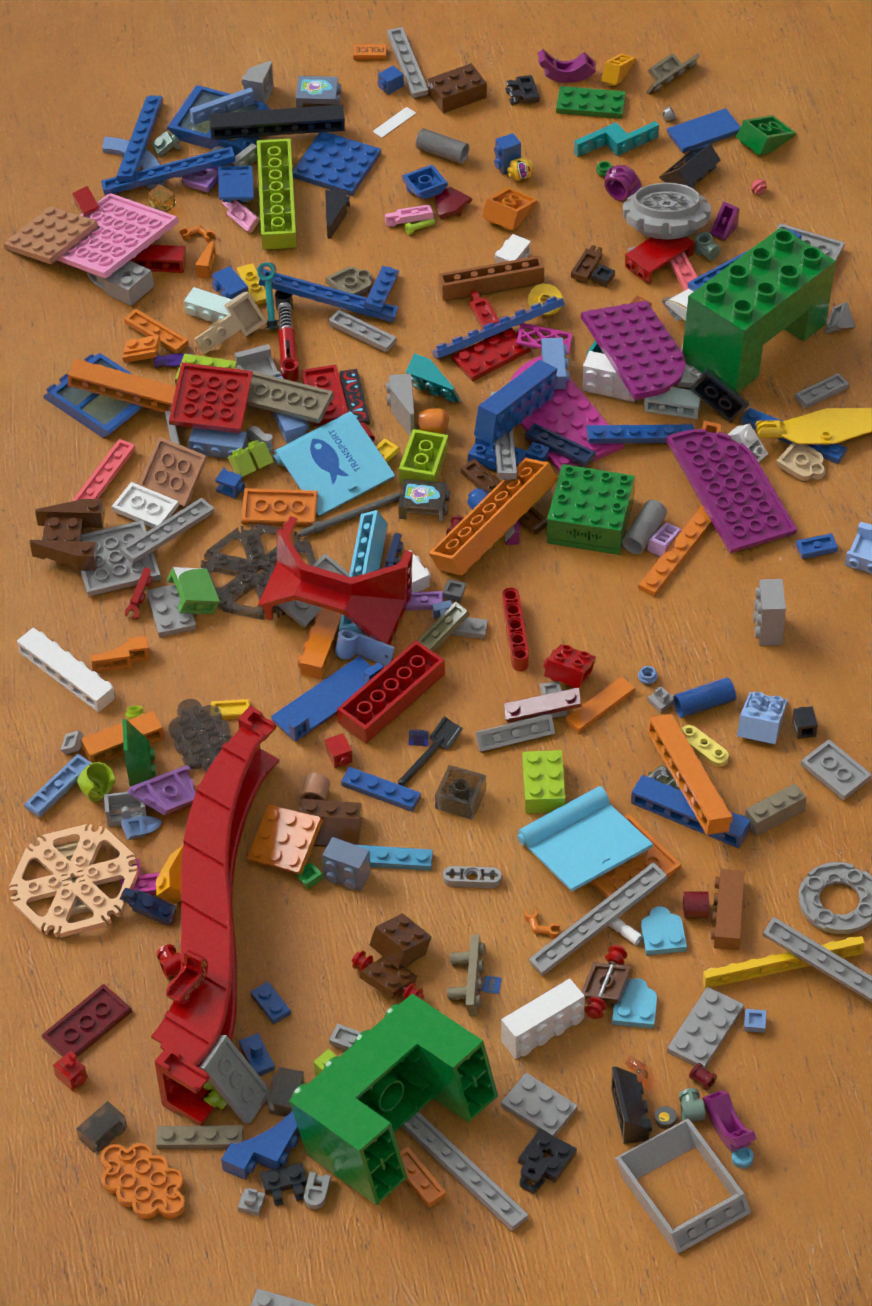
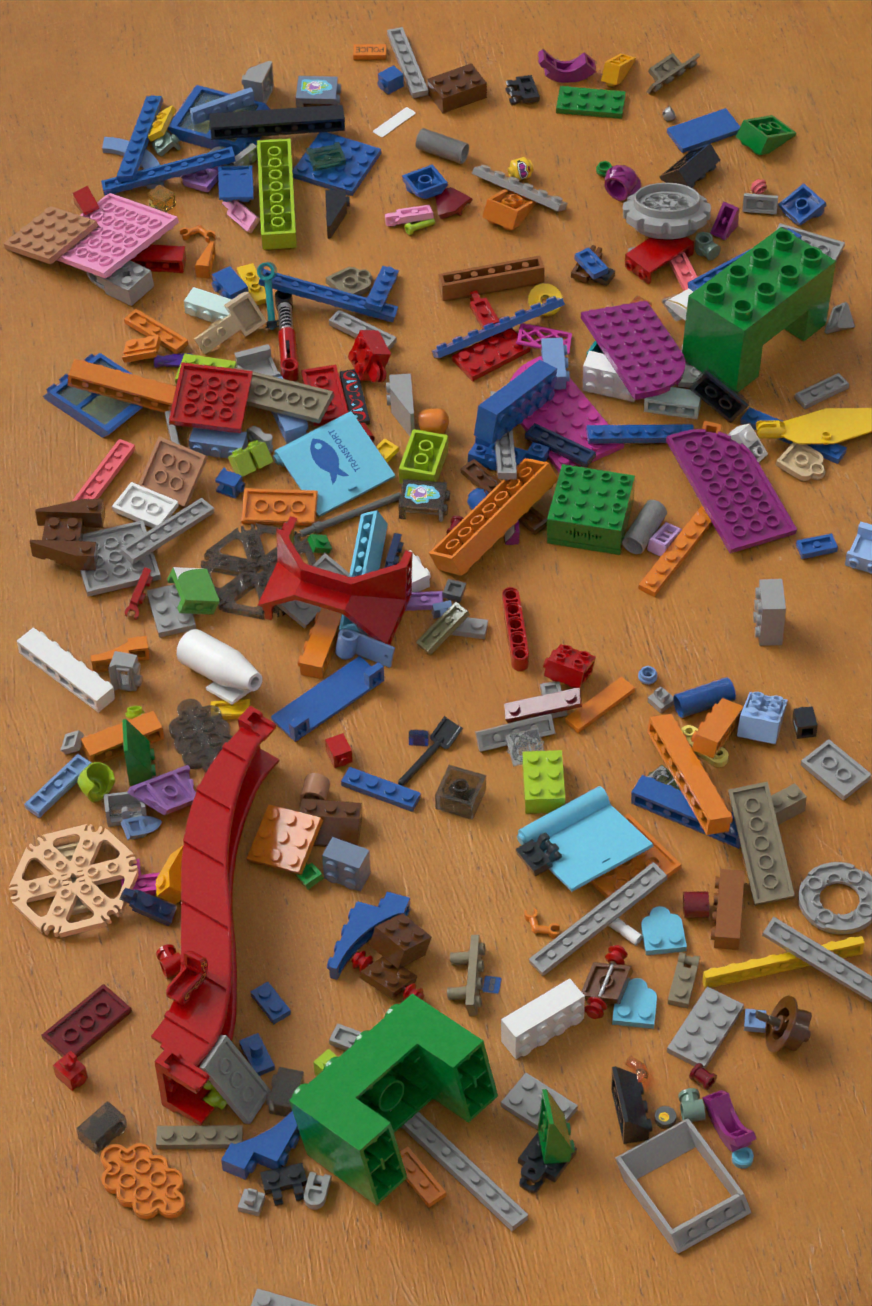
(125, 671): none -> light grey window
(161, 123): none -> yellow plate
(220, 663): none -> white piece
(319, 543): none -> green plate
(326, 157): none -> clear green plate
(360, 928): none -> blue arch
(370, 356): none -> red brick
(391, 691): red brick -> none
(400, 857): dark azure plate -> none
(428, 377): teal slope -> none
(478, 883): light grey beam -> none
(506, 149): blue brick -> none
(513, 249): white brick -> none
(521, 742): none -> clear piece
(525, 189): none -> light grey plate
(534, 857): none -> black plate
(553, 1131): none -> green slope
(591, 263): none -> blue plate
(616, 139): teal bracket -> none
(683, 980): none -> dark tan plate
(716, 728): none -> orange brick
(760, 203): none -> light grey tile
(761, 843): none -> dark tan plate
(786, 1025): none -> reddish brown piece
(802, 205): none -> blue slope

